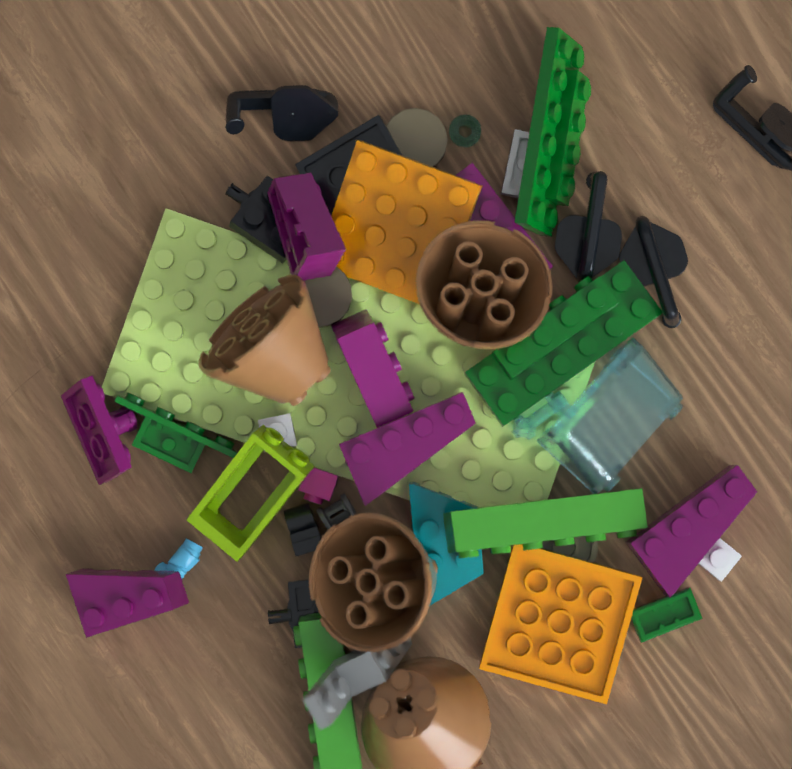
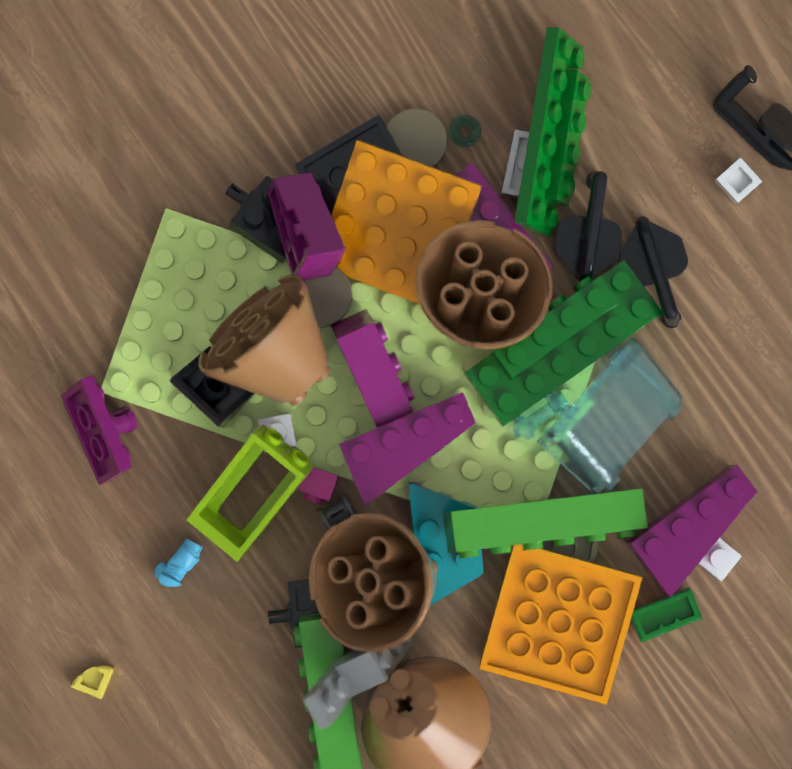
(94, 680): none -> light yellow tile
(123, 597): magenta wedge -> none
(171, 440): green bracket -> none
(213, 397): none -> black slope
(296, 110): black piece -> none
(302, 528): black leg -> none
(738, 181): none -> white plate

